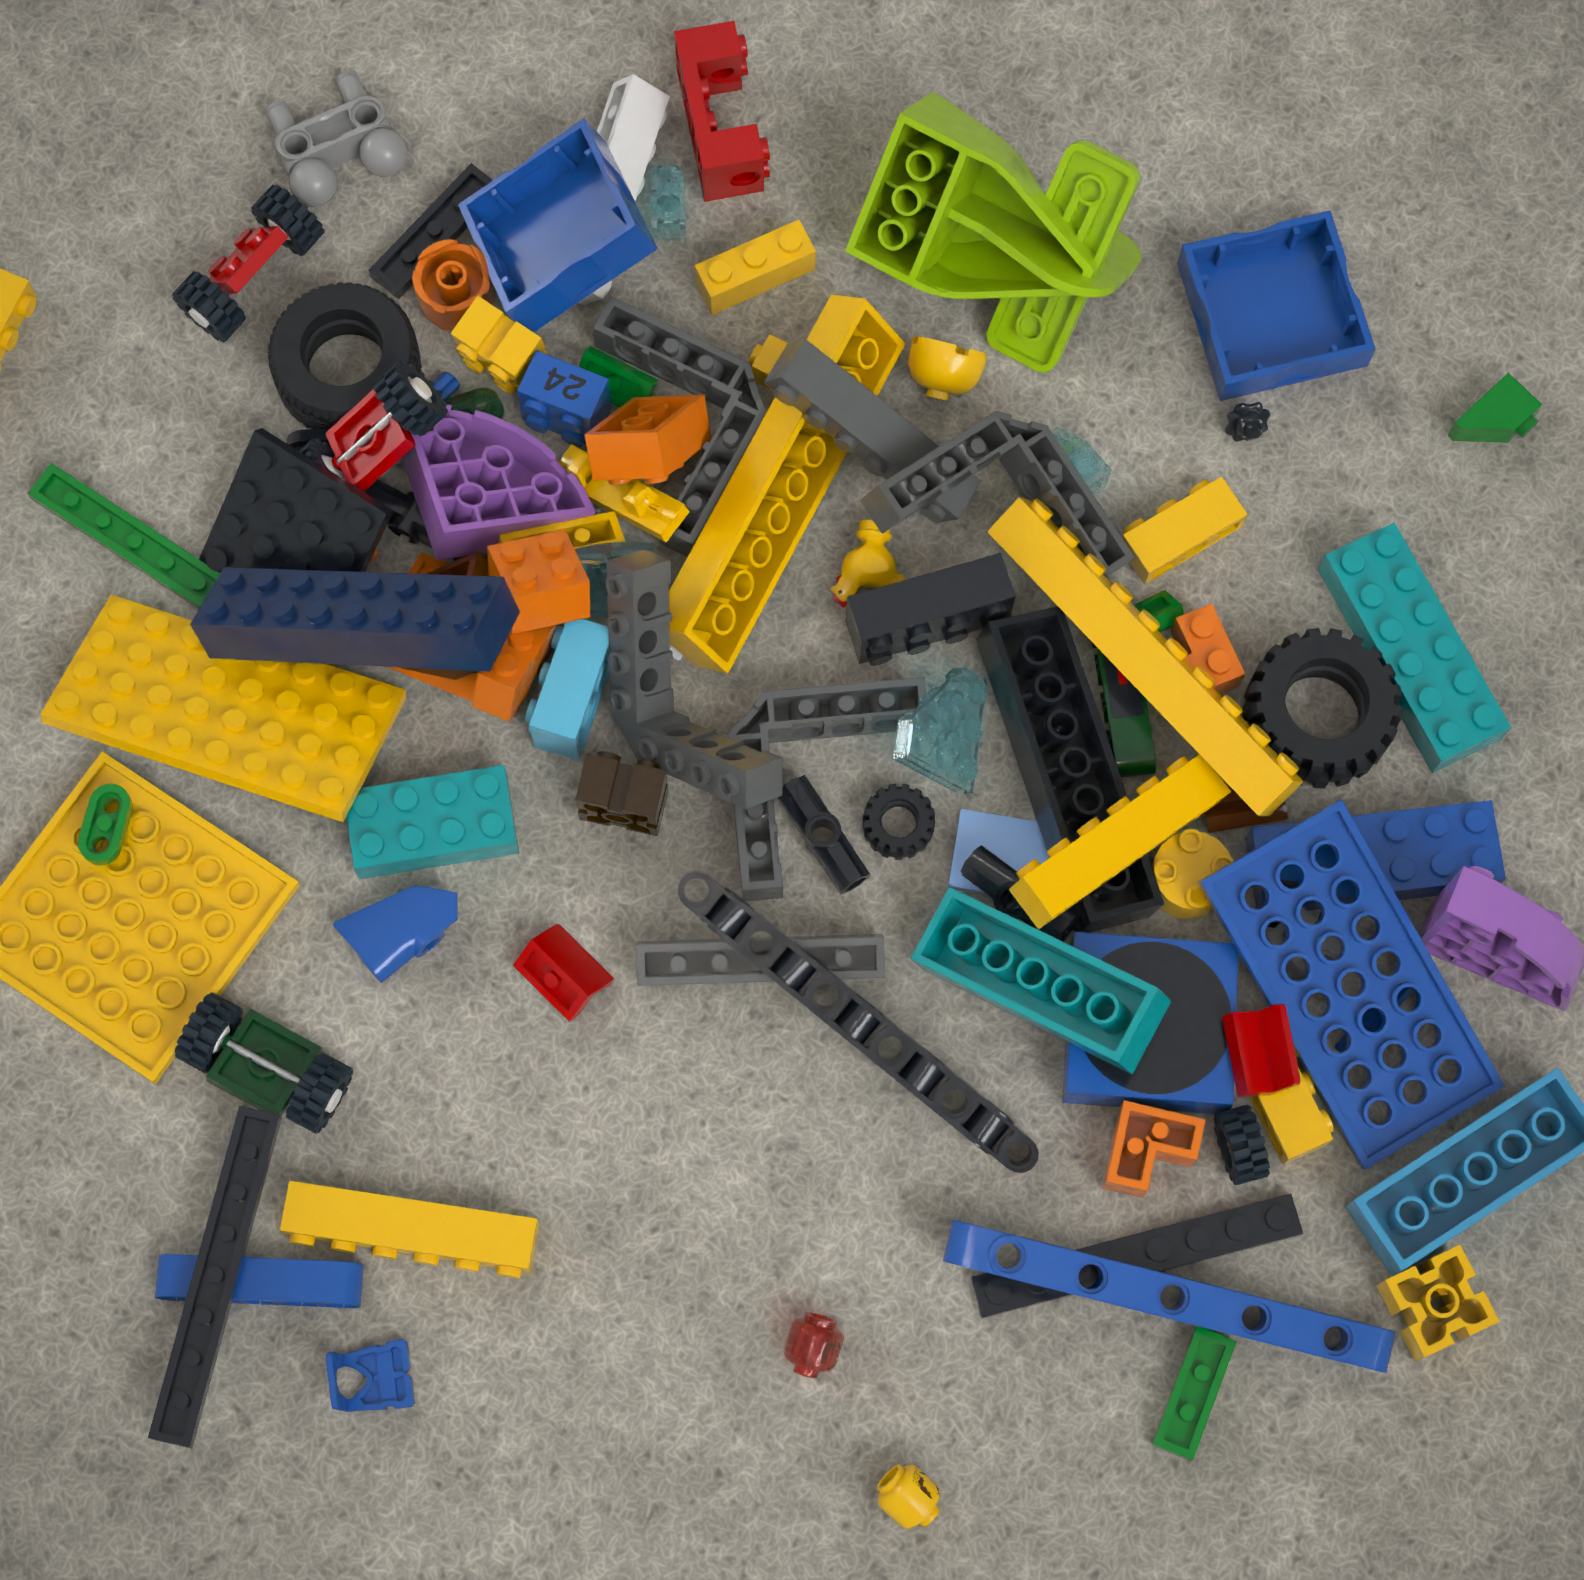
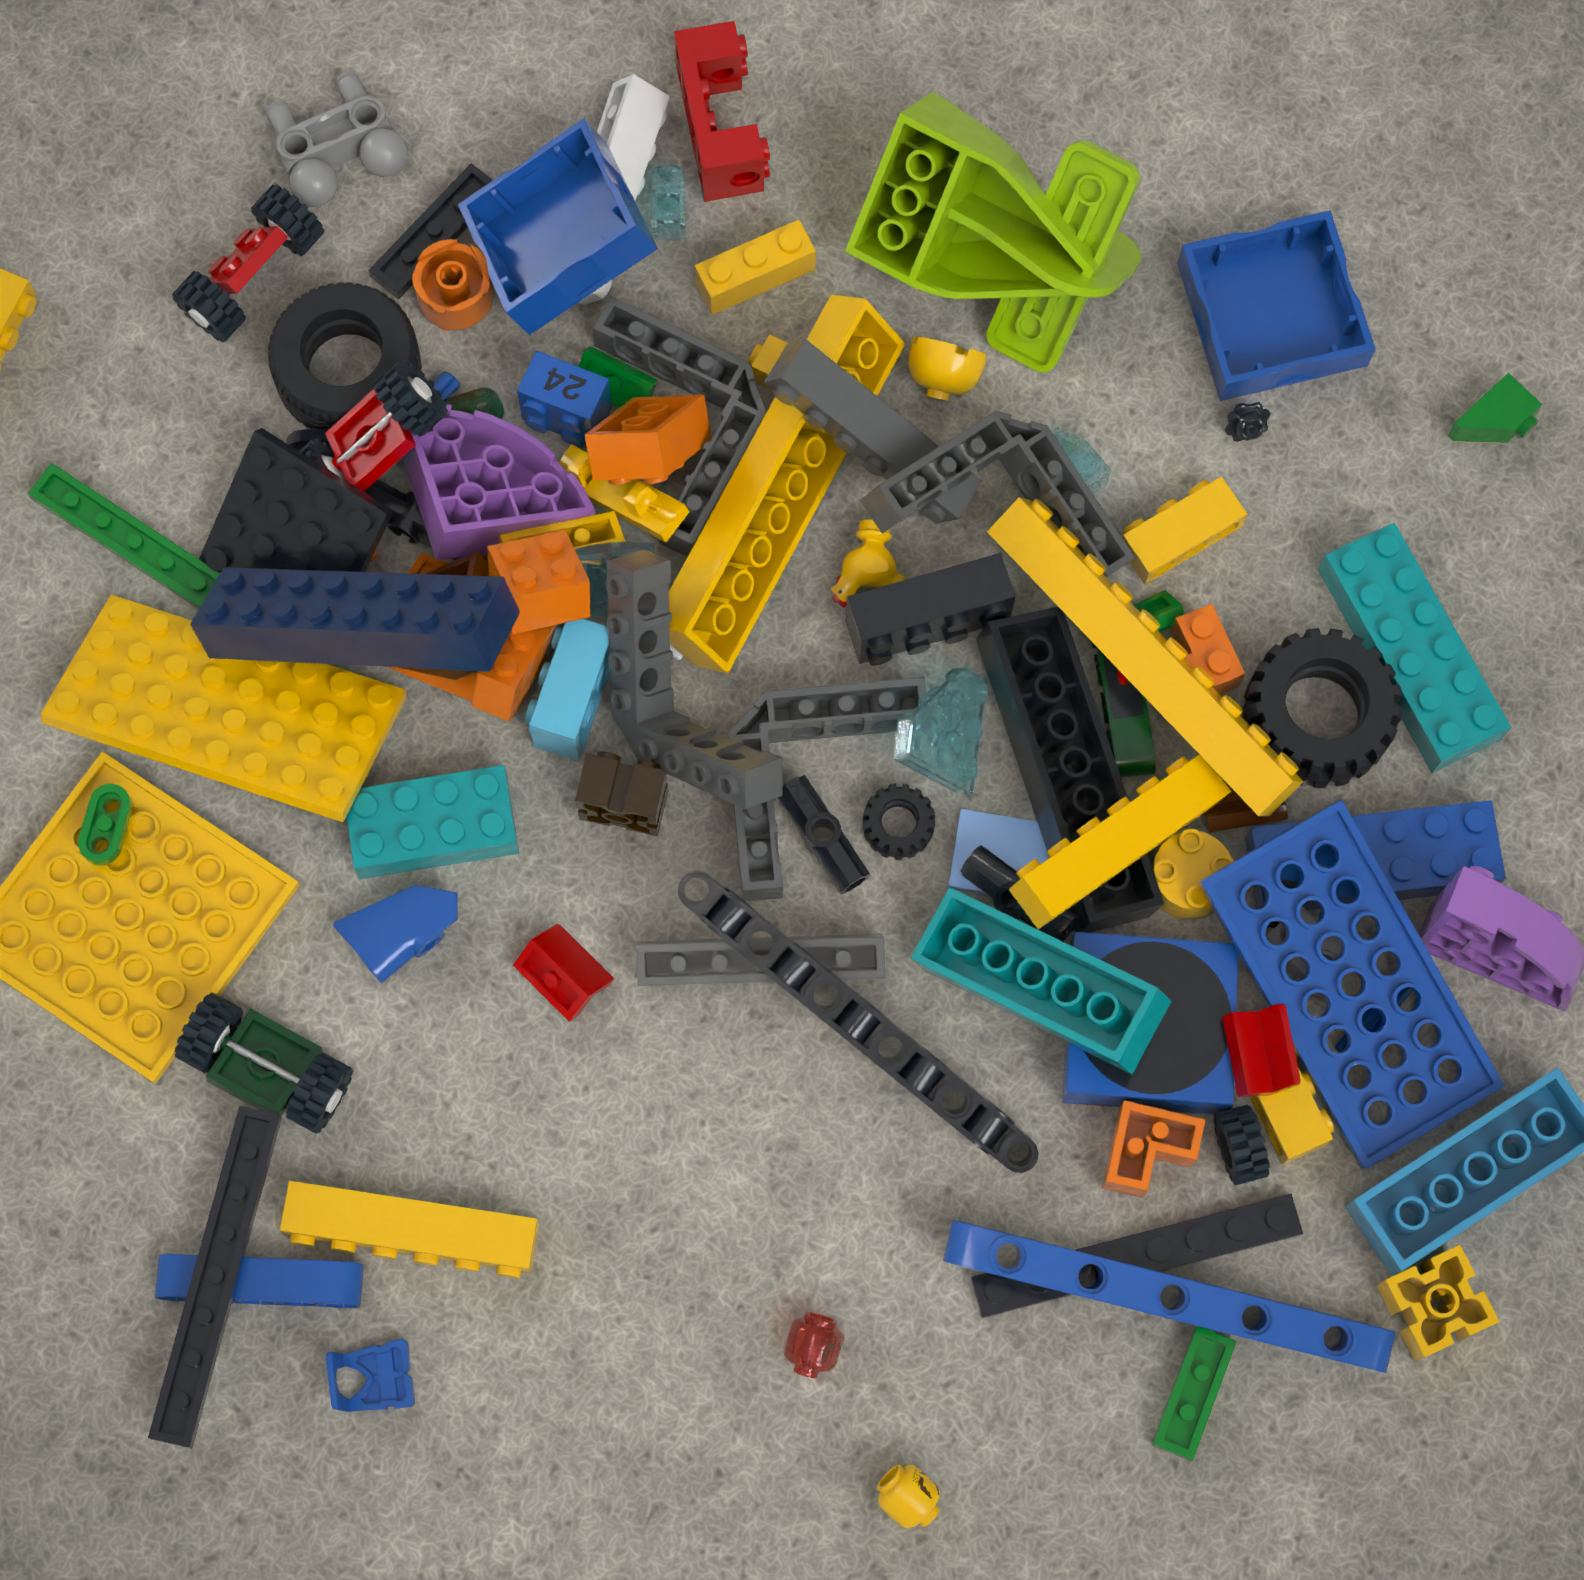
(495, 344): yellow brick -> none

